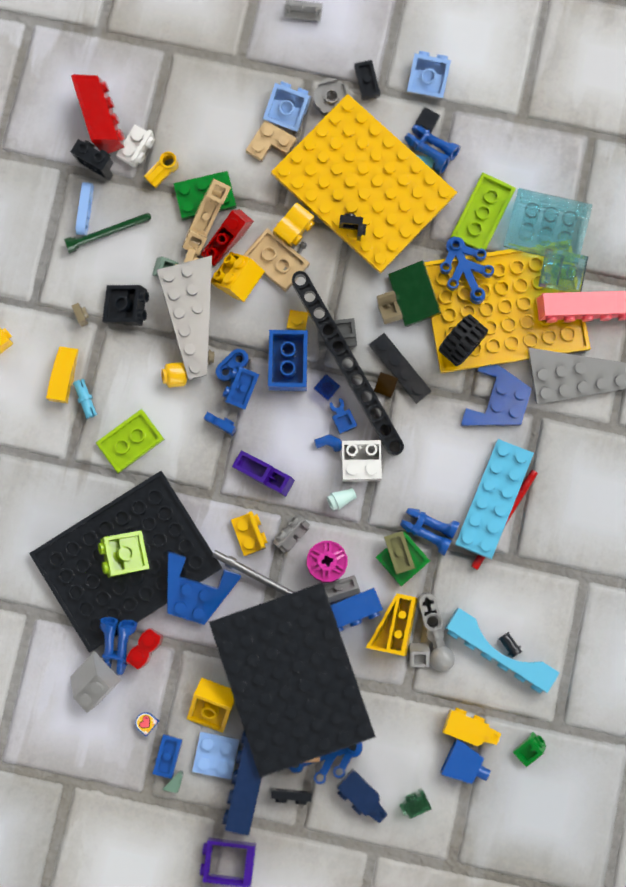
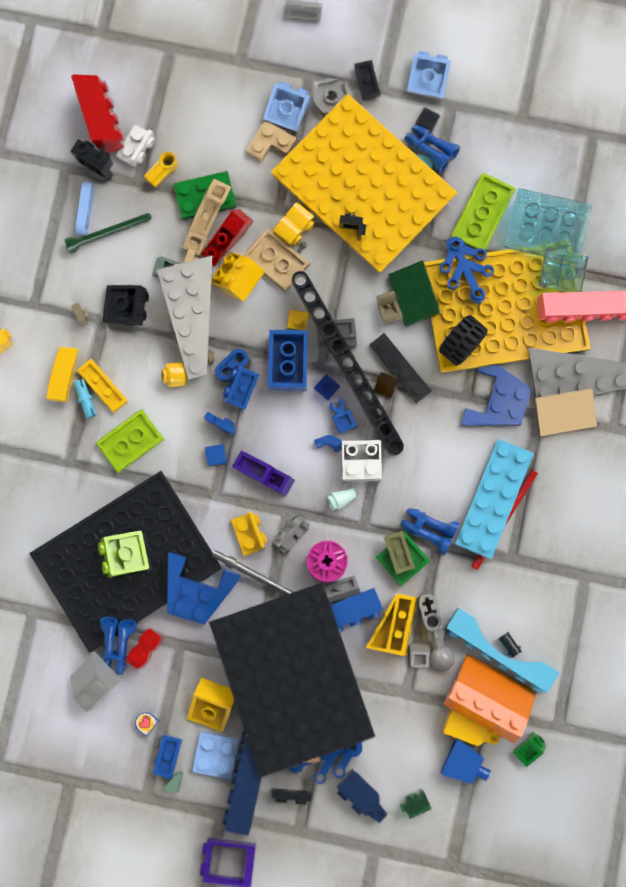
(102, 385): none -> yellow tile
(216, 455): none -> blue tile
(491, 699): none -> orange slope
(565, 412): none -> tan tile

